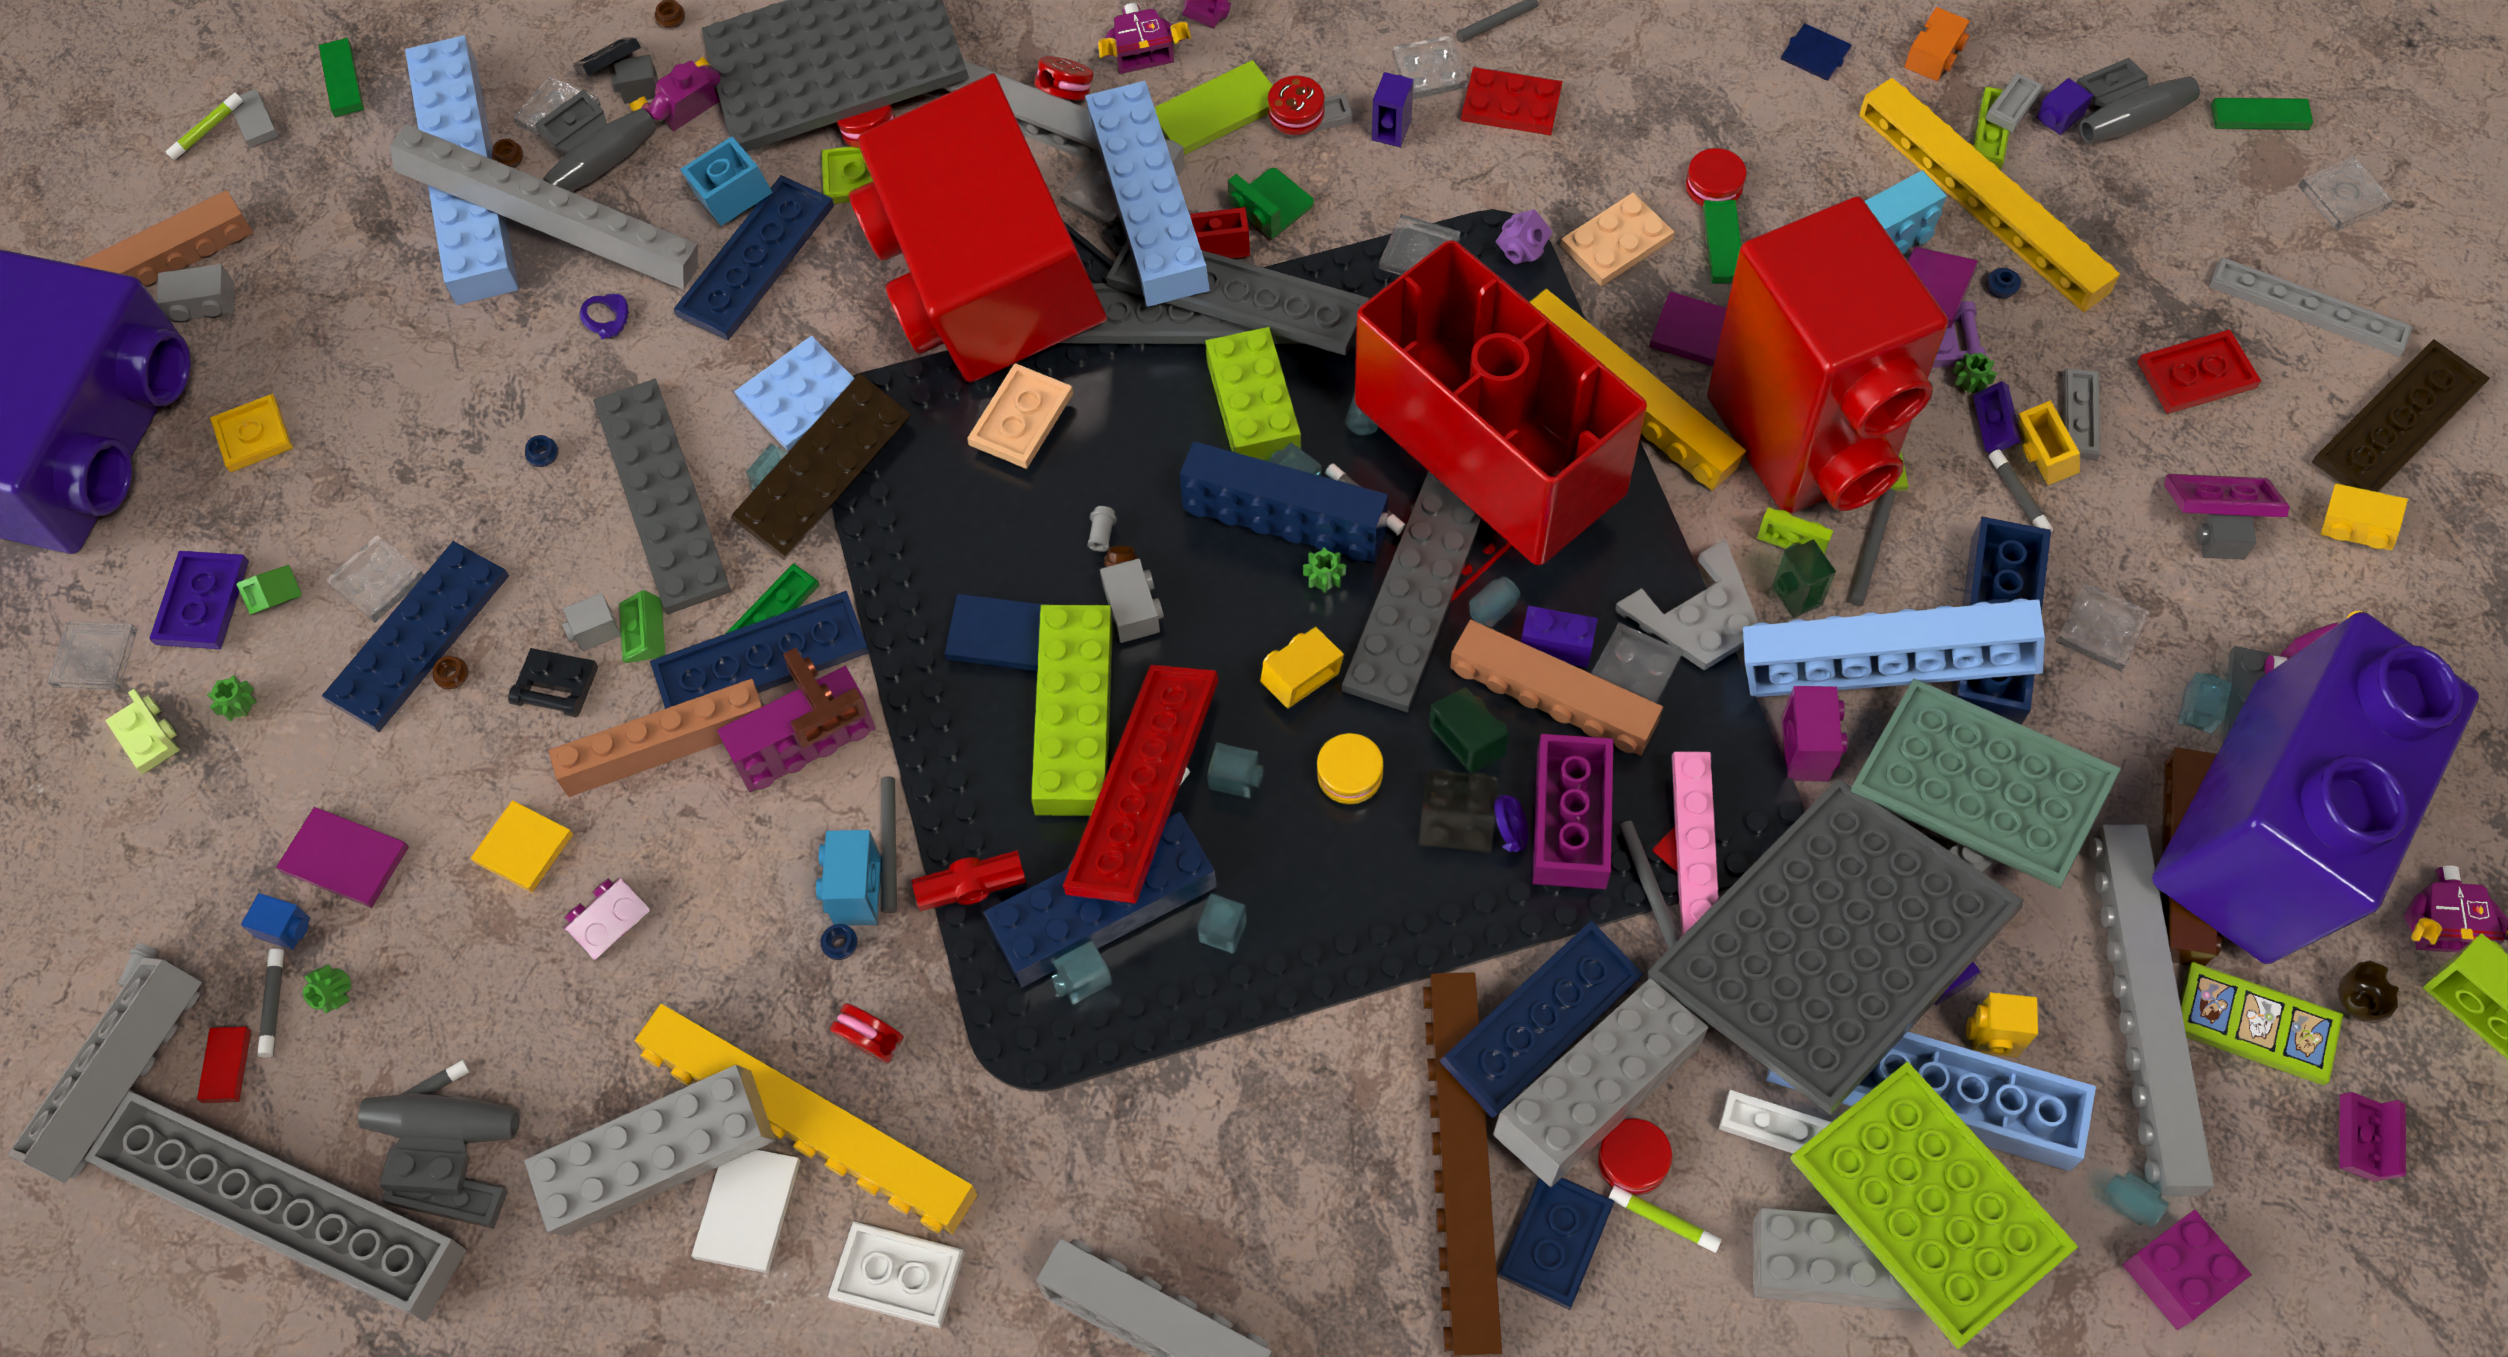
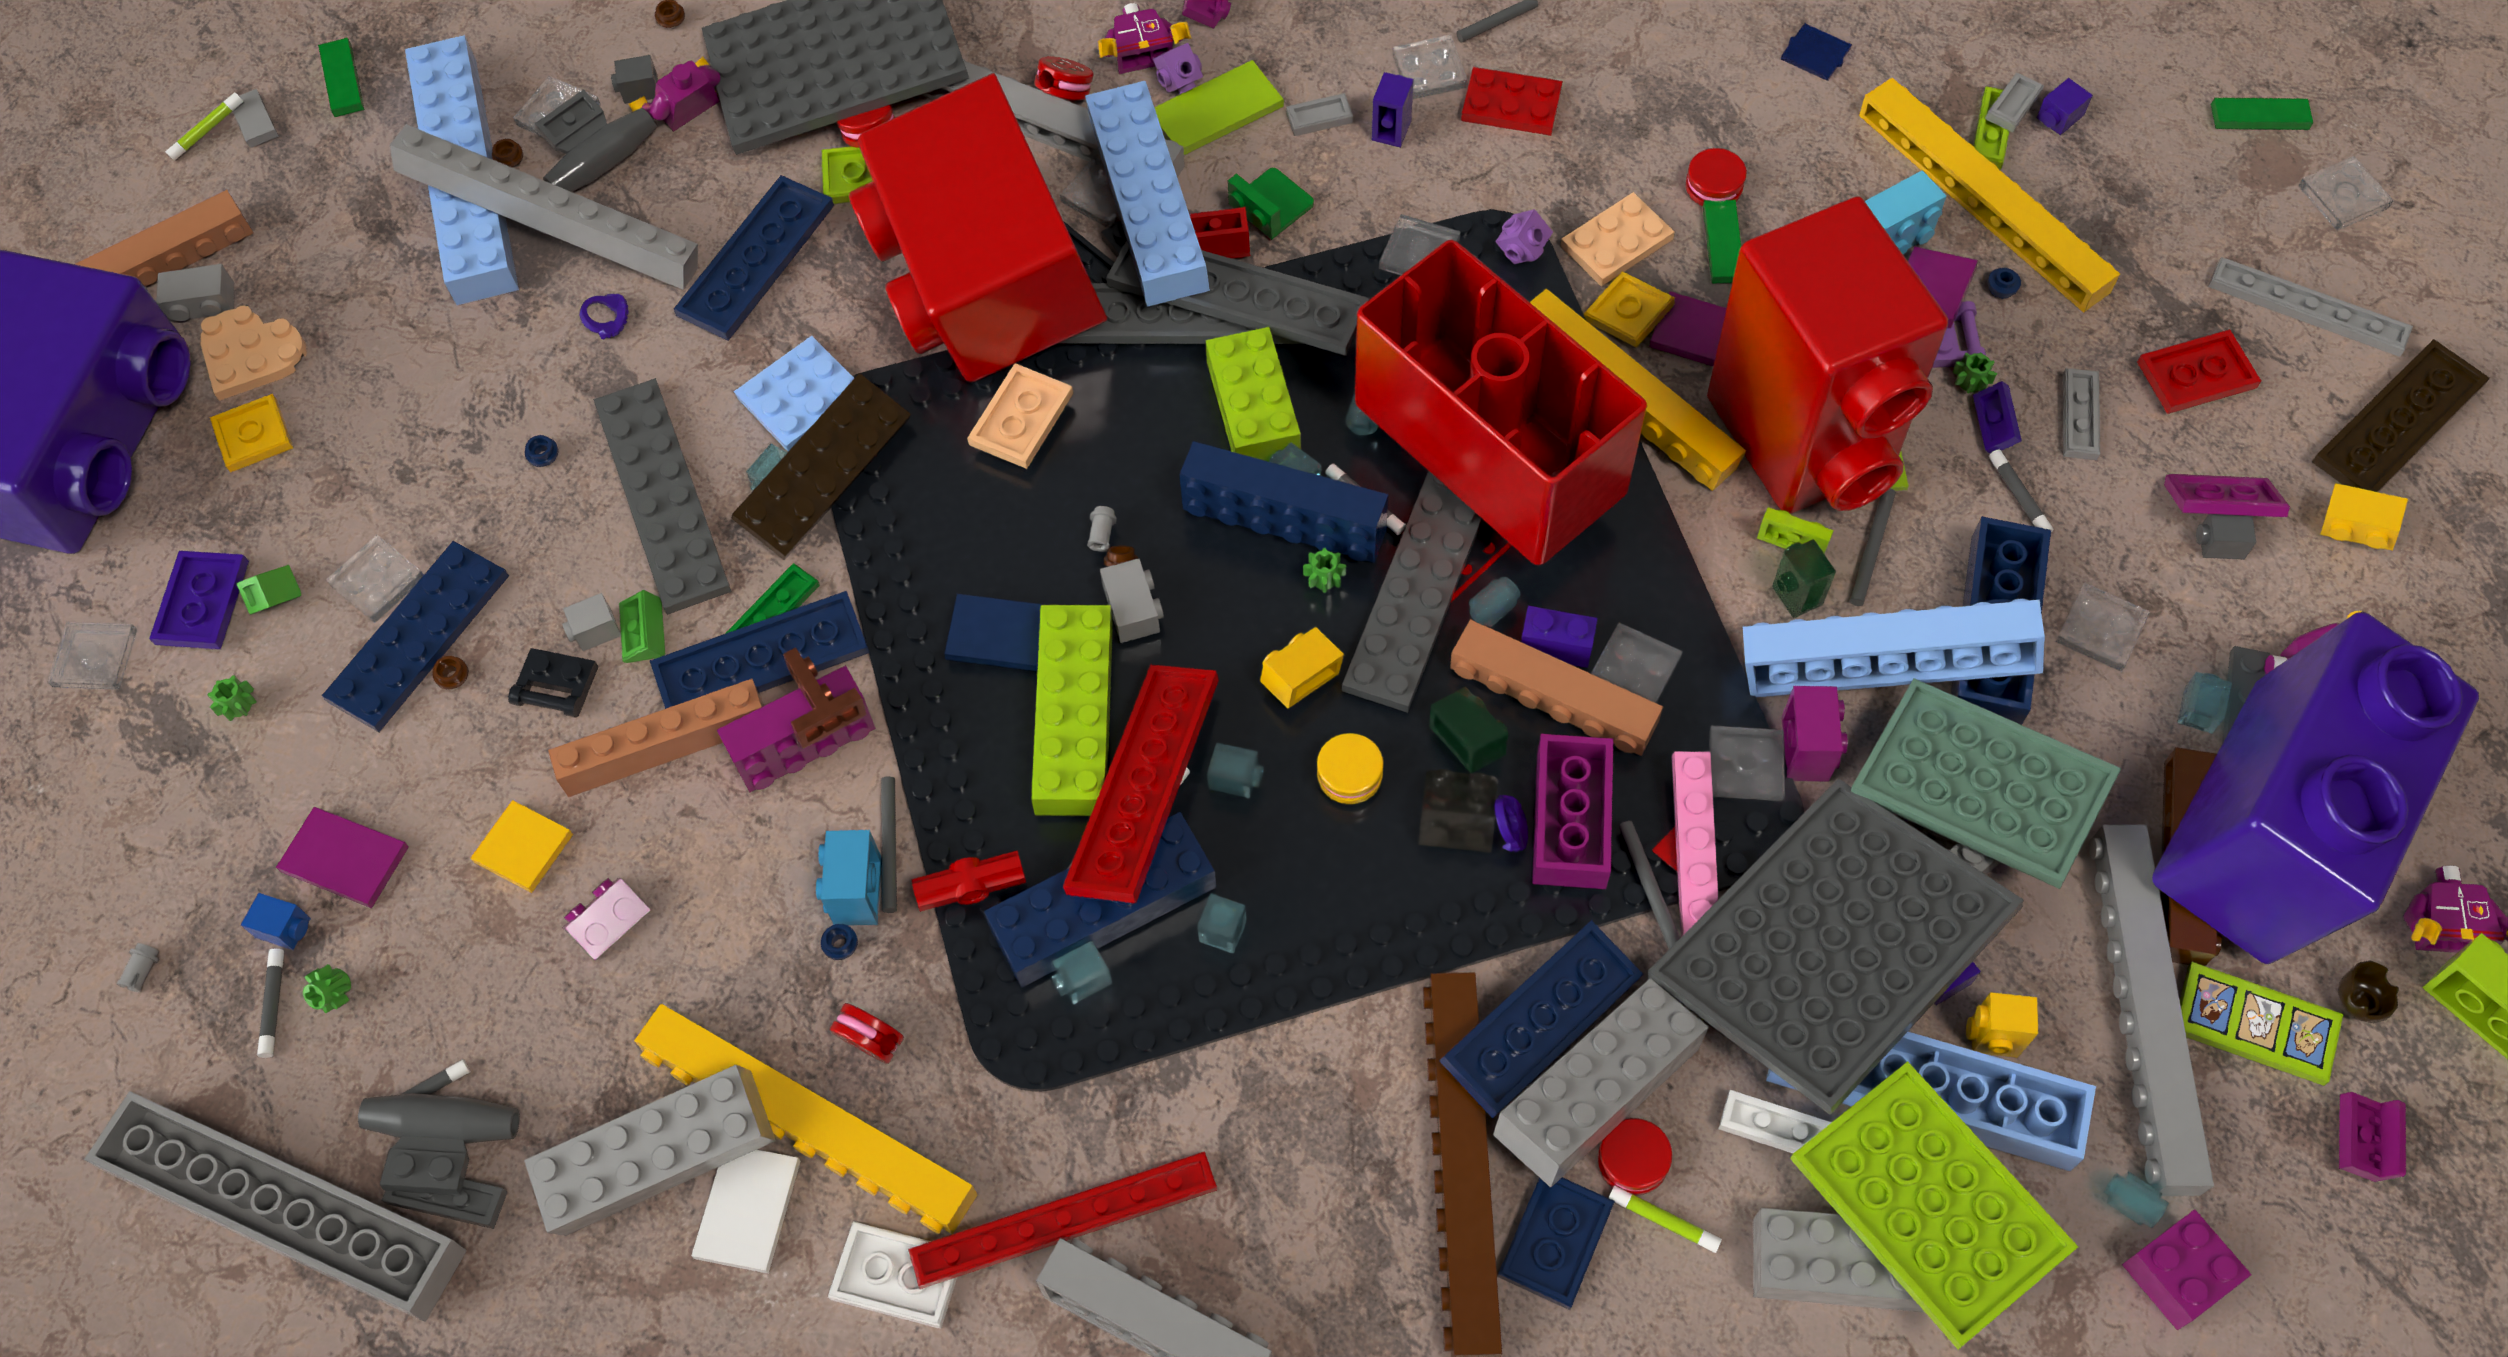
(105, 1069): light grey brick -> none
(142, 733): yellowish green bracket -> none
(224, 1065): red tile -> none
(247, 352): none -> light nougat plate
(606, 56): black tile -> none
(726, 181): dark azure brick -> none
(1062, 1219): none -> red tile
(1178, 69): none -> medium lavender brick
(1296, 105): red head -> none
(1629, 309): none -> yellow tile
(1707, 624): light grey wing -> none
(1747, 763): none -> clear plate
(1936, 48): orange brick -> none
(2048, 443): yellow brick -> none
(2129, 100): dark grey plate -> none

